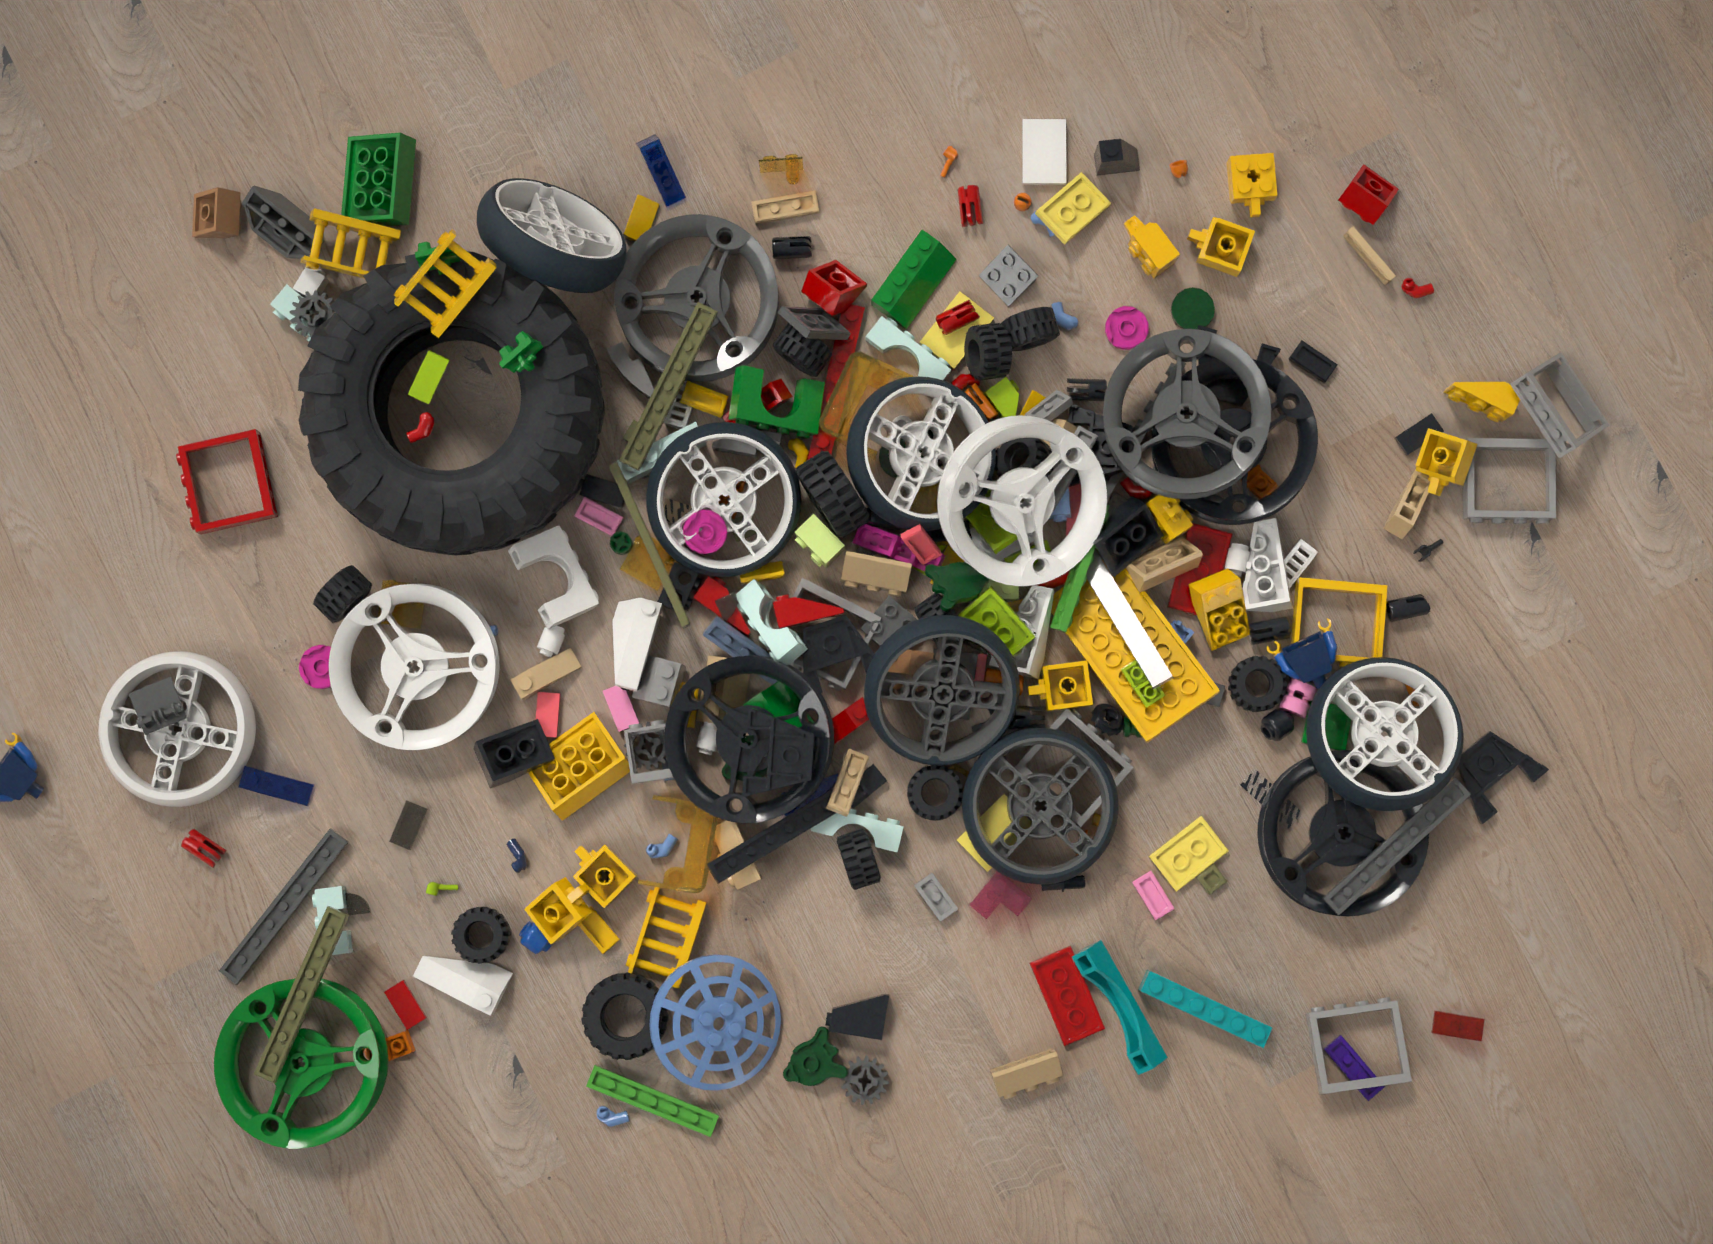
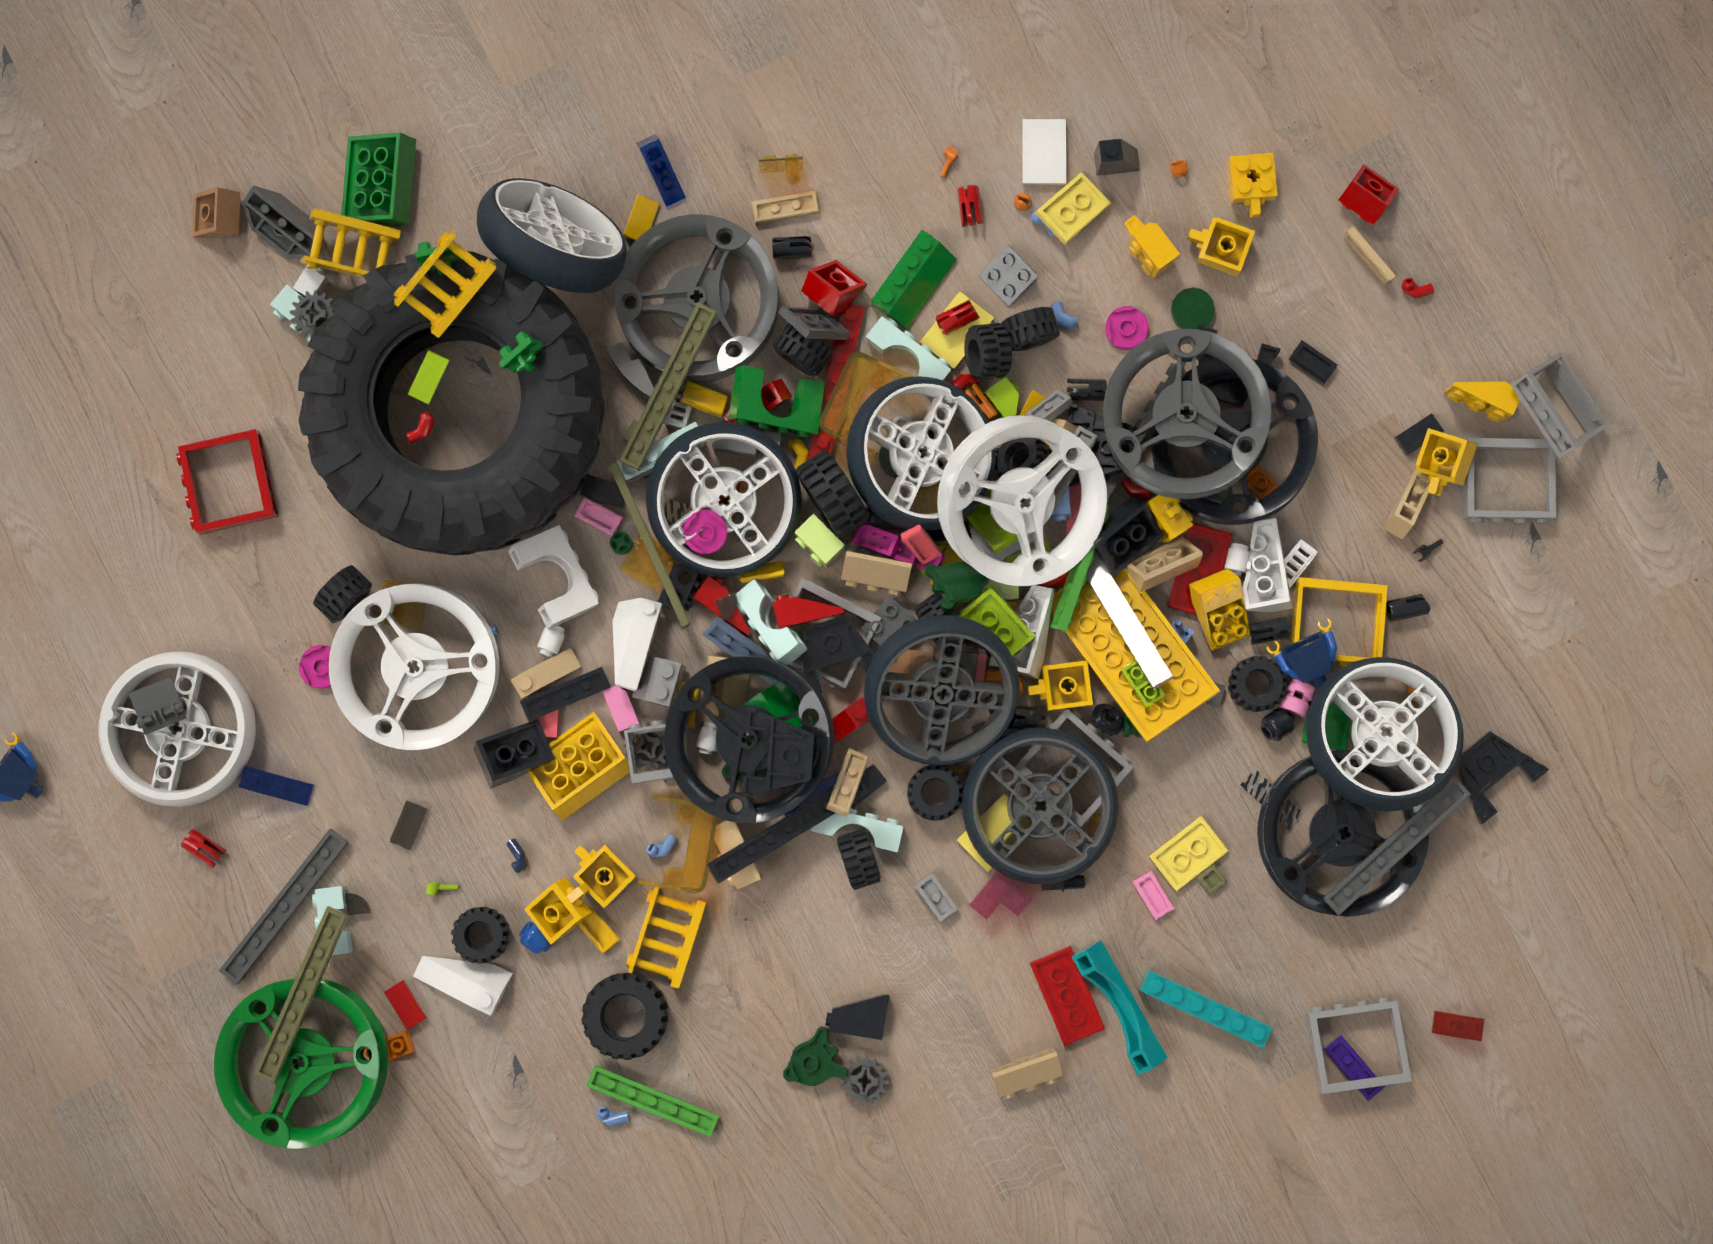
(565, 694): none -> black plate
(704, 1017): medium blue dish -> none

